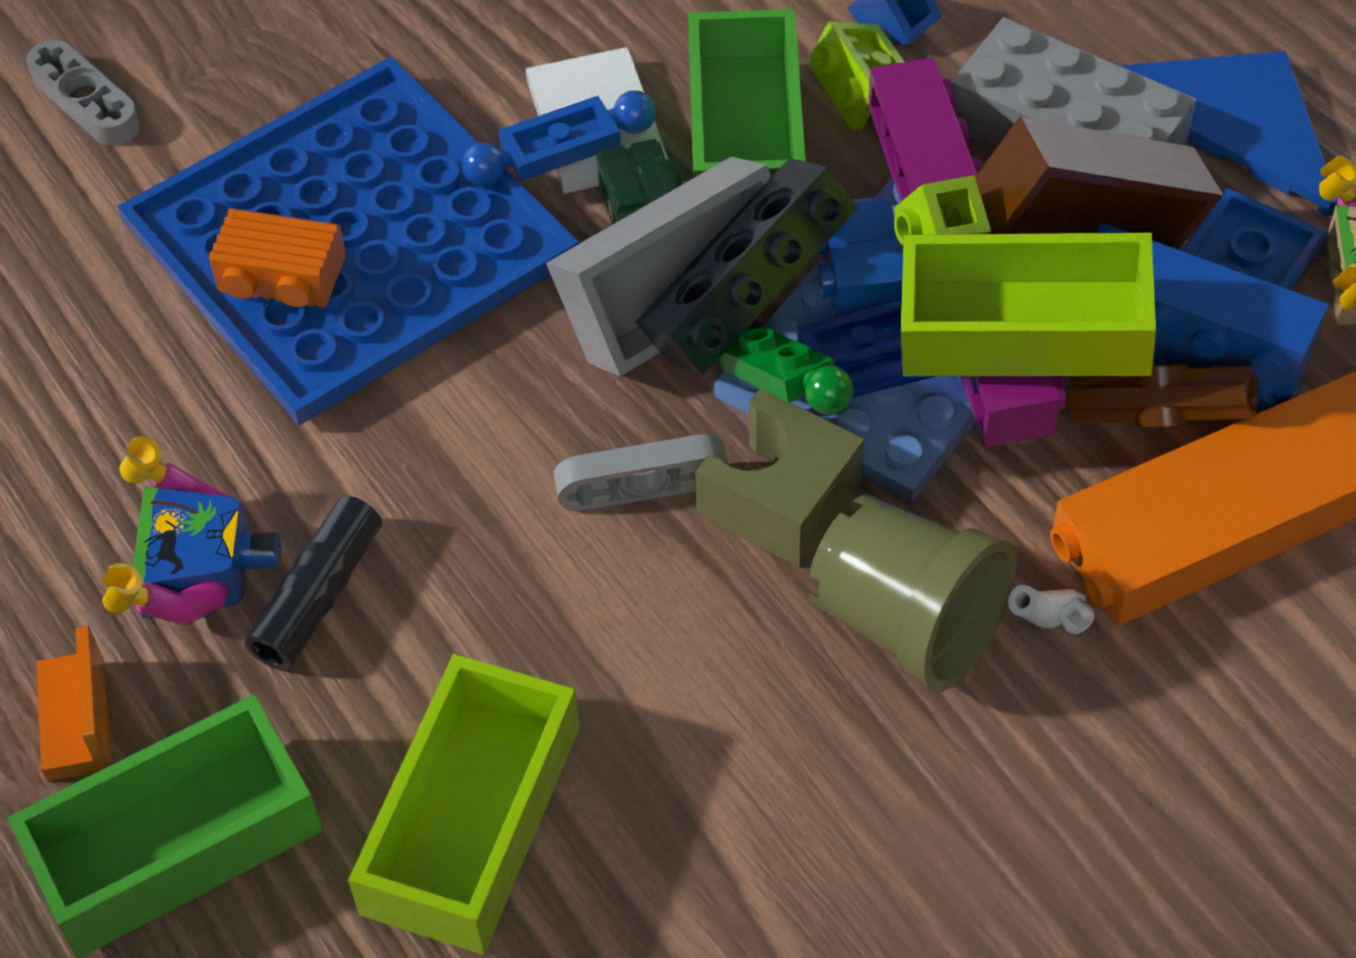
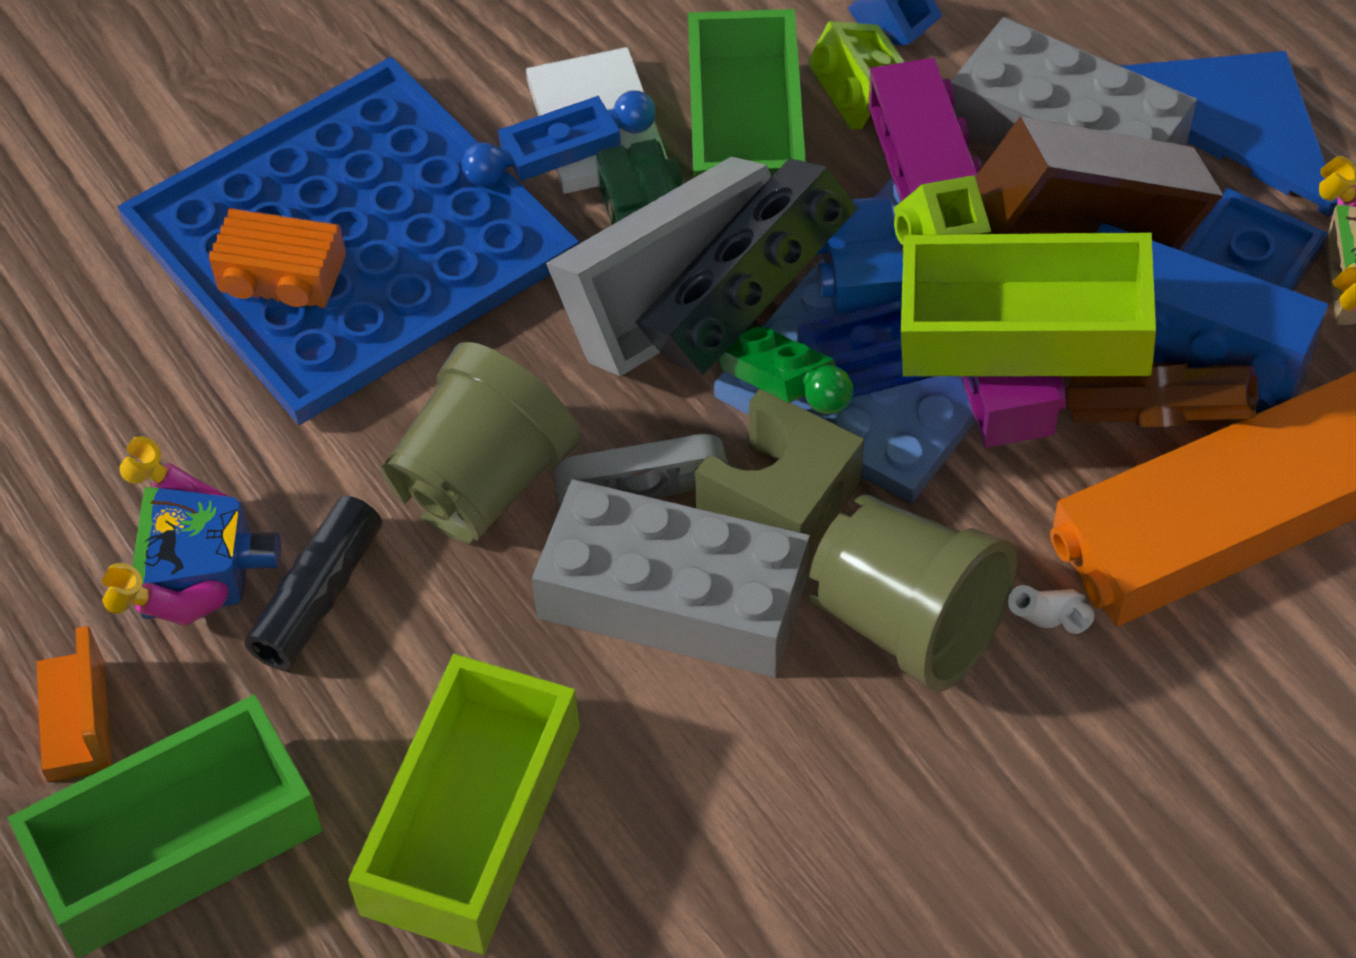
(86, 111): light grey beam -> none
(479, 442): none -> olive piece
(672, 577): none -> light grey piece

